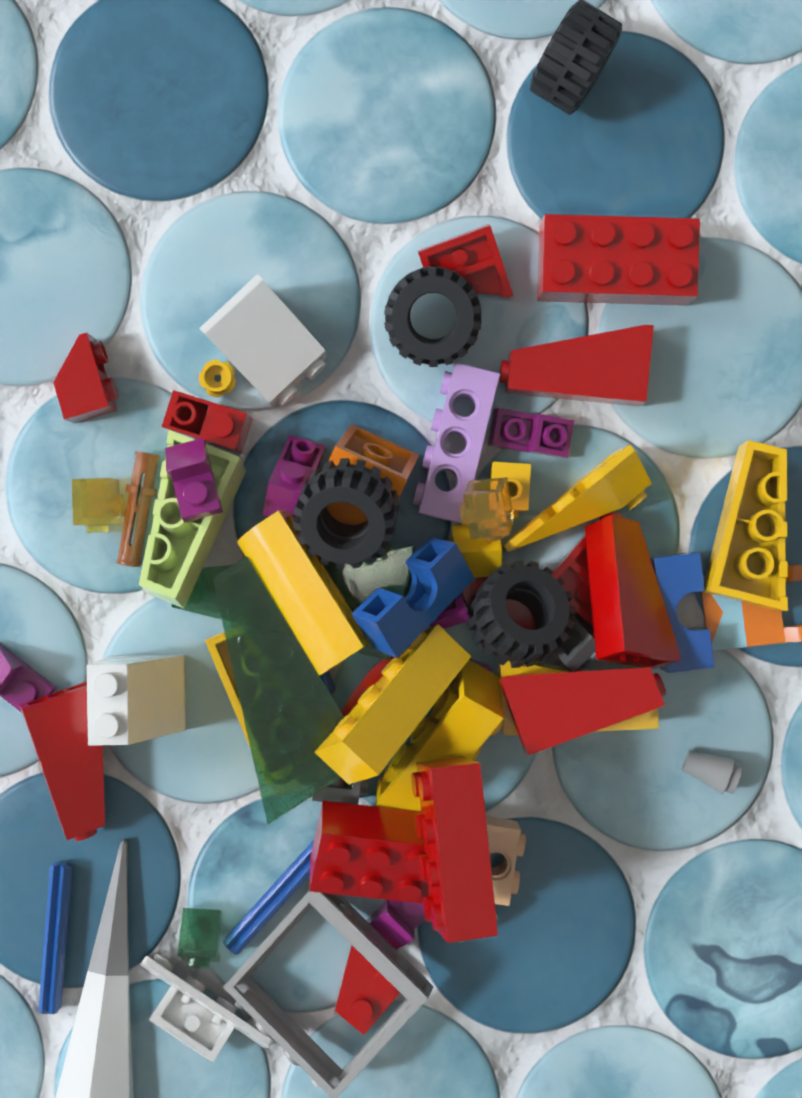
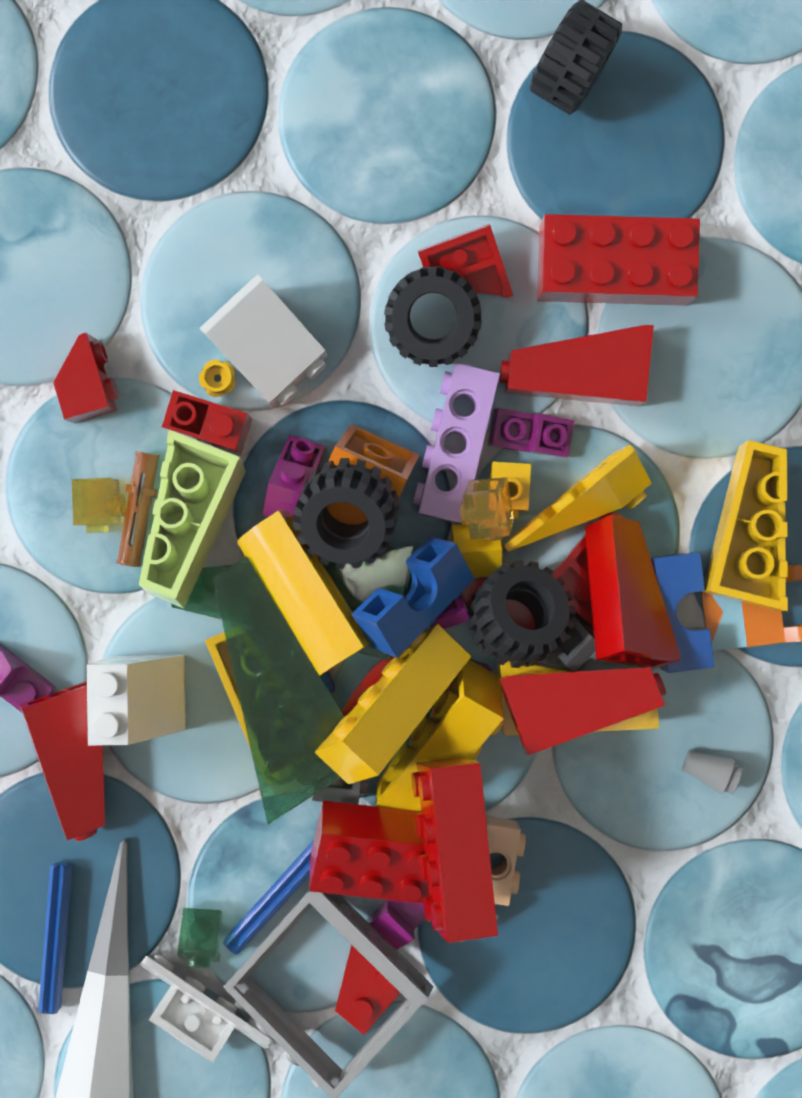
(193, 480): magenta slope -> none

